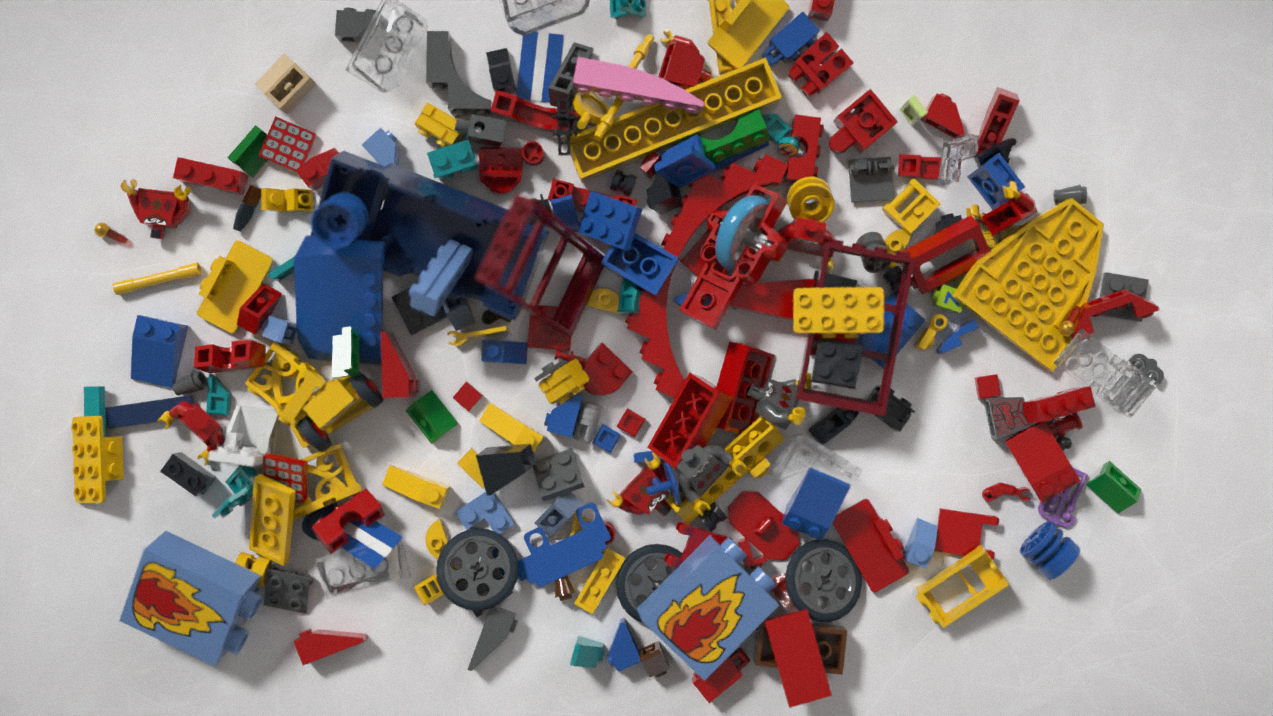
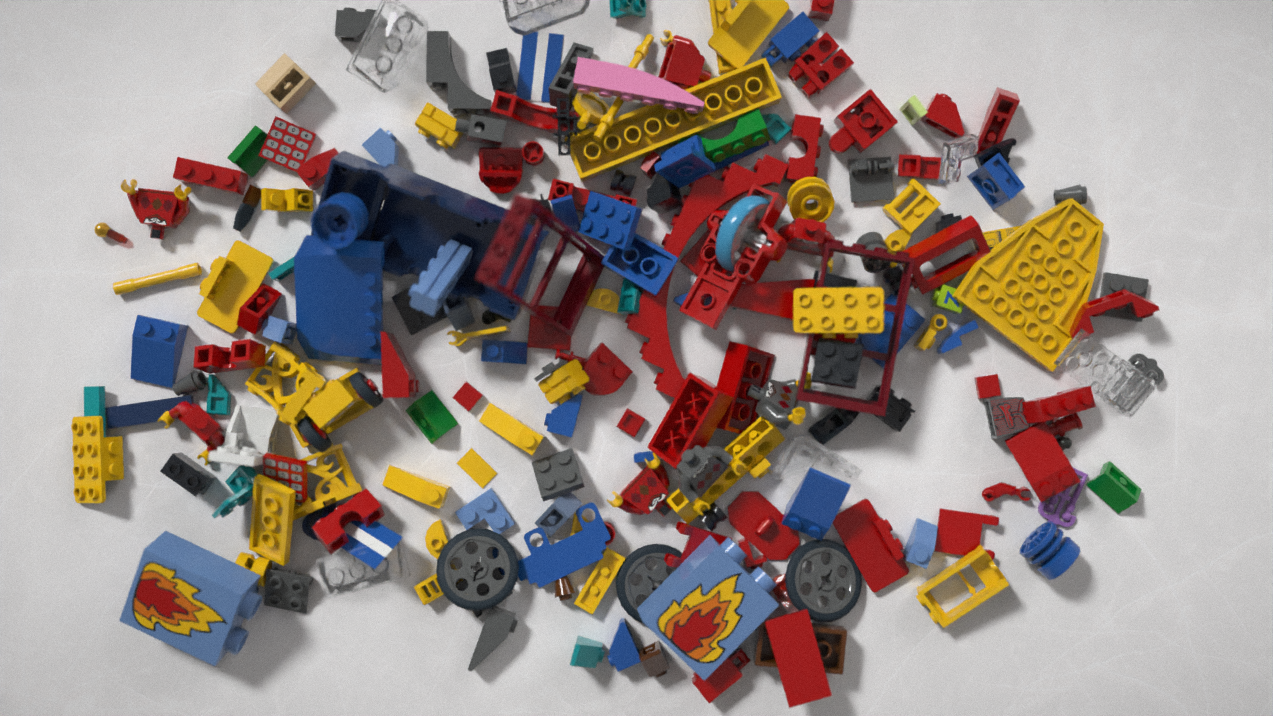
(322, 643): red slope -> none
(345, 354): panel -> none
(452, 159): teal bracket -> none
(504, 464): black slope -> none
(588, 417): light grey hinge -> none
(606, 438): blue tile -> none
(670, 485): blue shield -> none
(788, 146): tile -> none
(1008, 213): red torso -> none
(1067, 327): piece -> none

